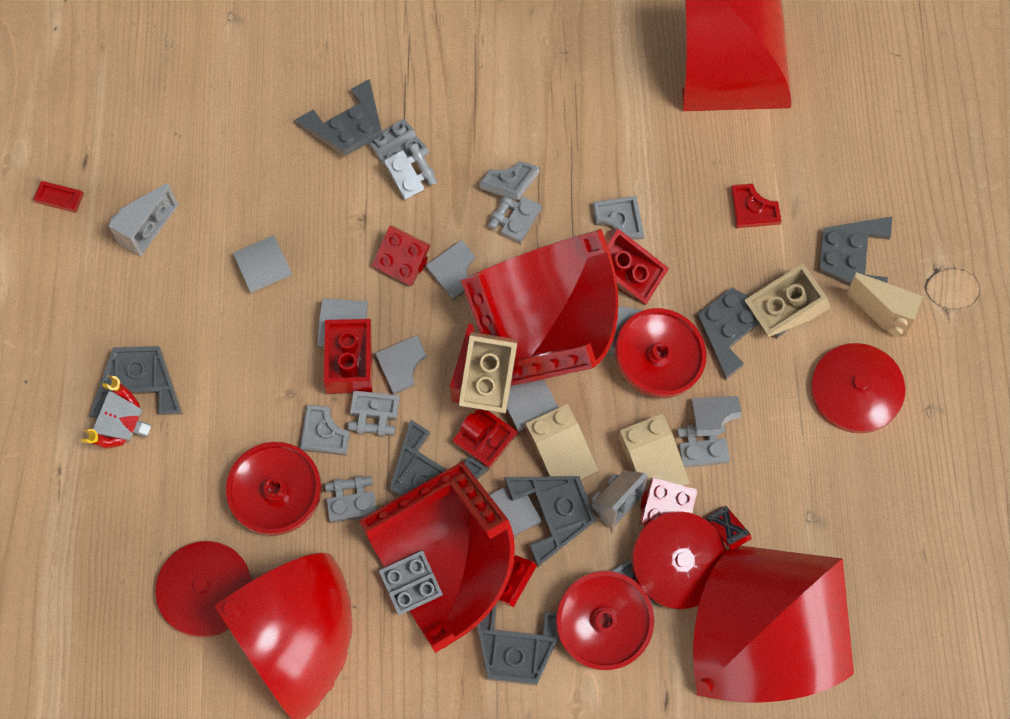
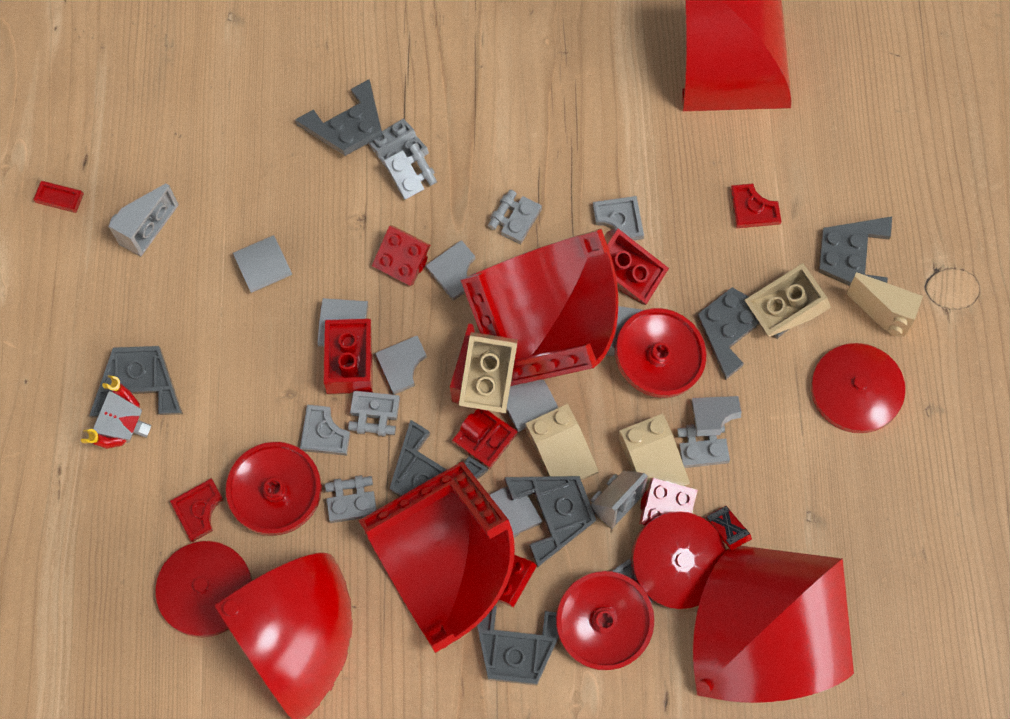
(196, 509): none -> red tile
(410, 582): light grey slope -> none
(510, 181): light grey tile -> none

